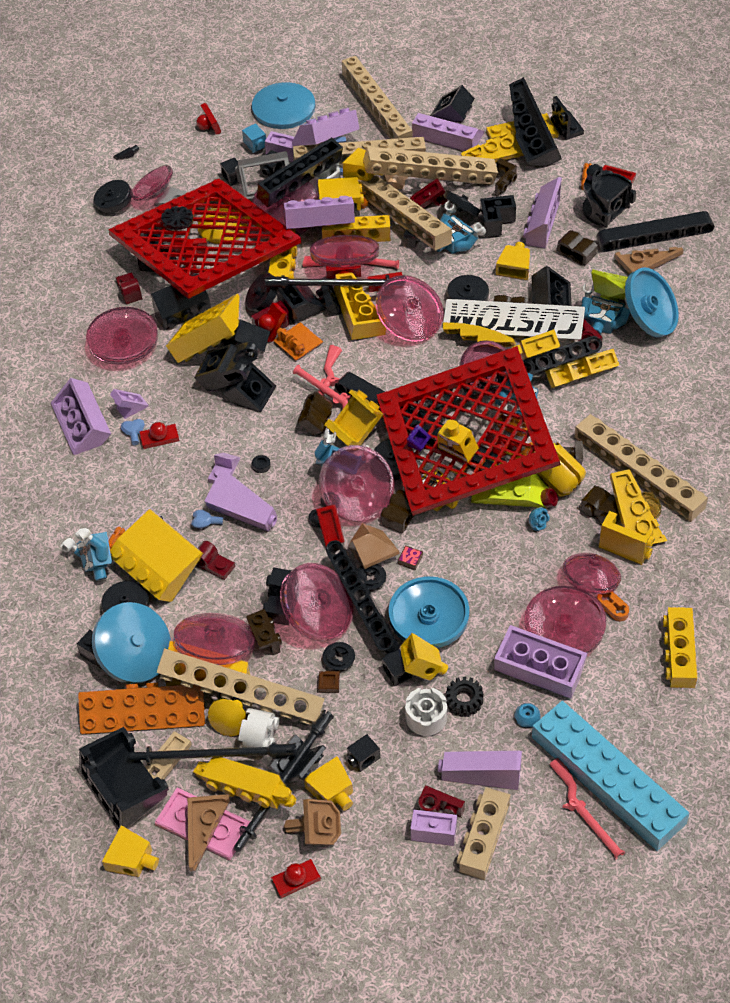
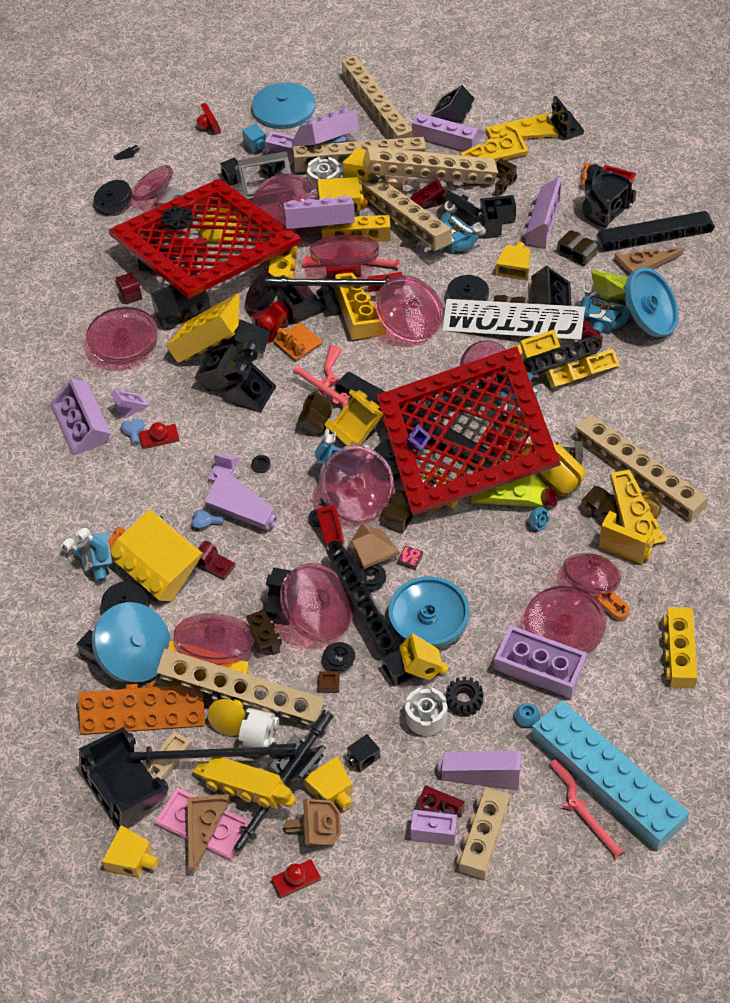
(299, 172): black brick -> none
(457, 440): yellow torso -> none
(477, 333): yellow slope -> none
(531, 128): black wedge -> none

